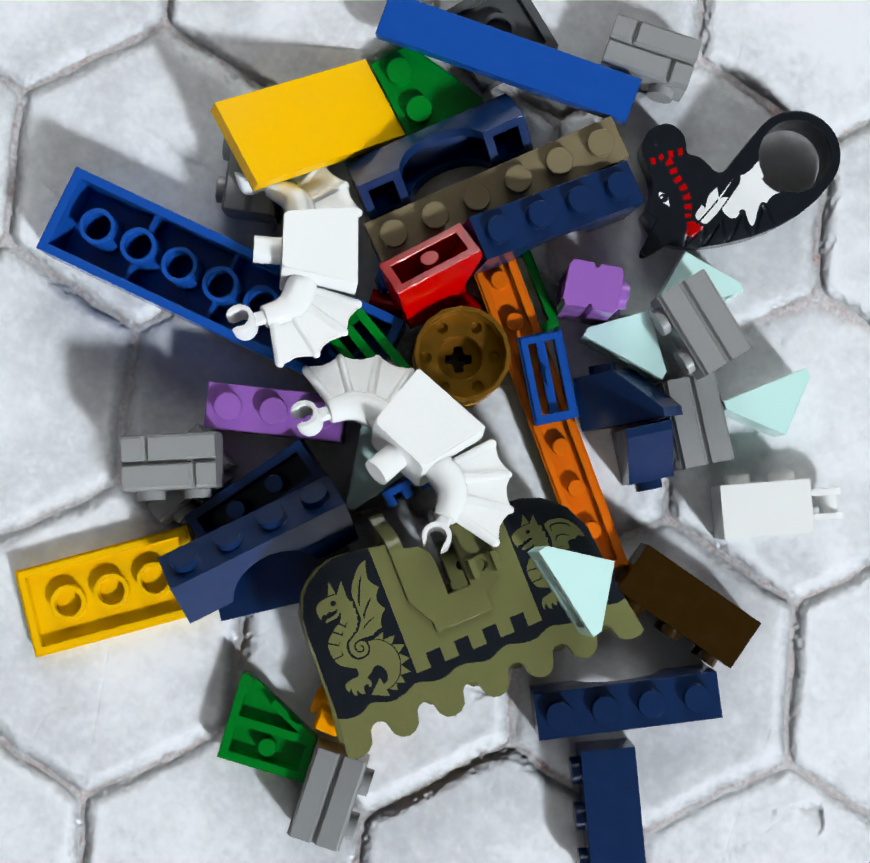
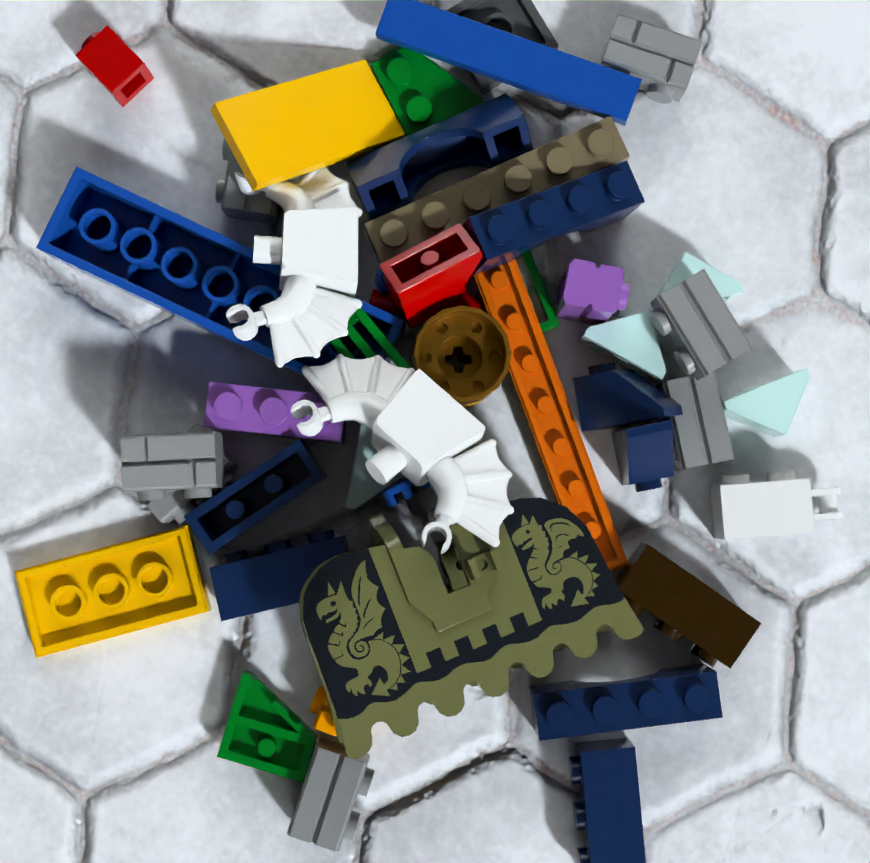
(114, 65): none -> red brick
(209, 567): dark blue arch -> none
(564, 372): blue tile -> none
(578, 583): light aqua slope -> none
(709, 209): black animal -> none

